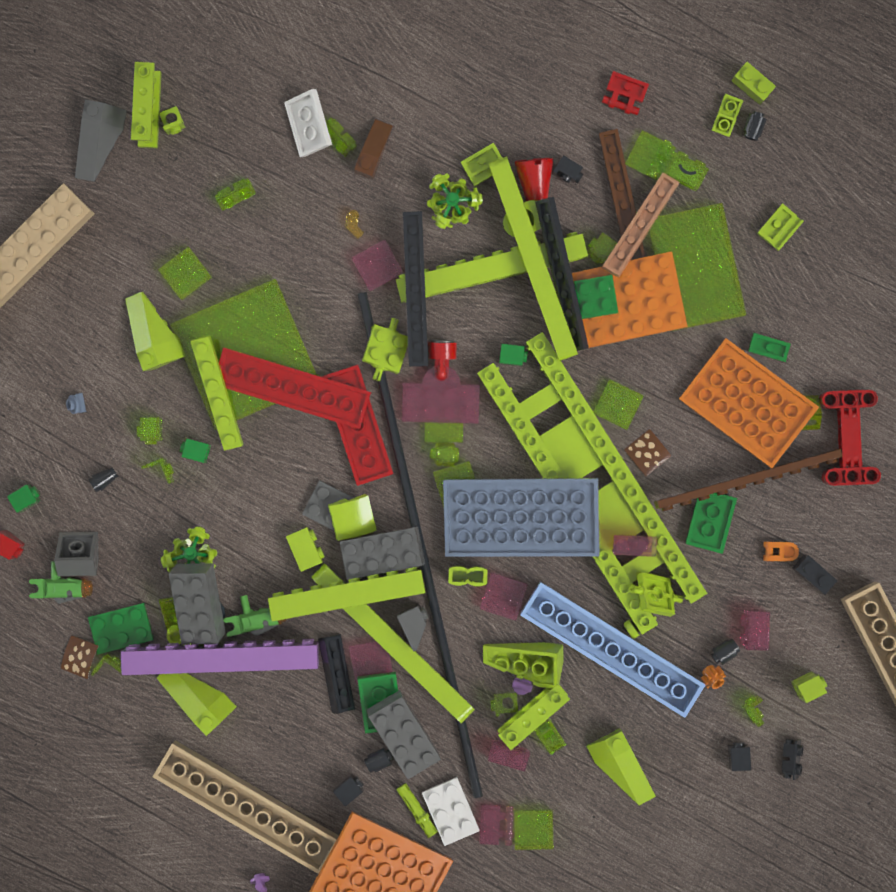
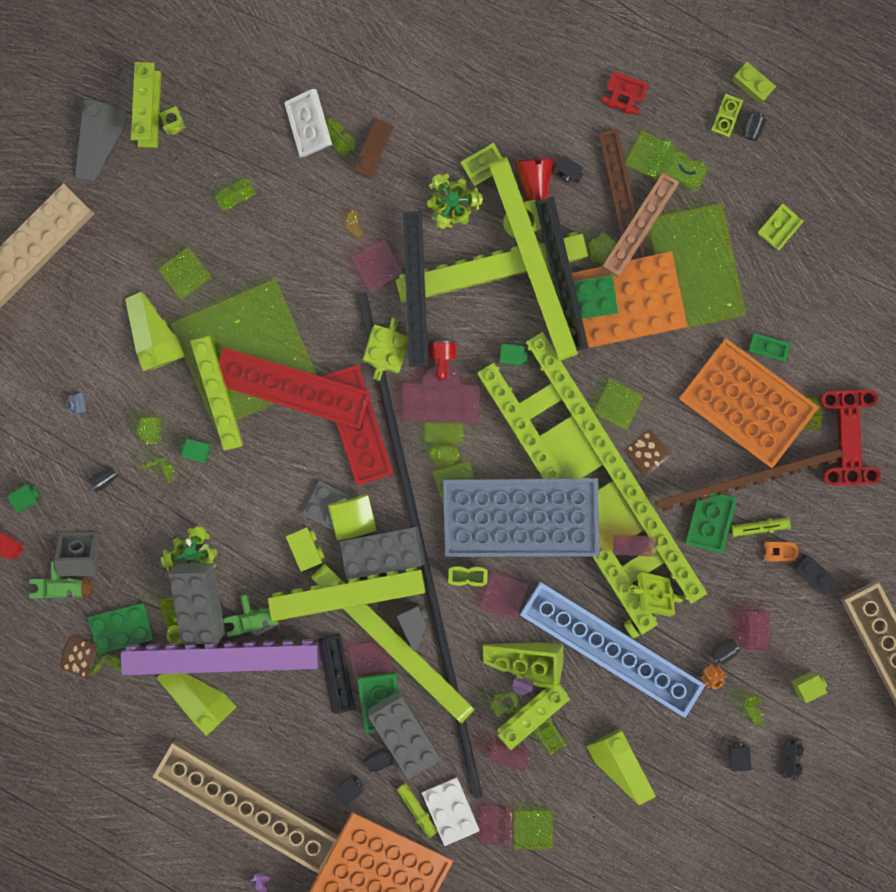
(760, 527): none -> lime pin

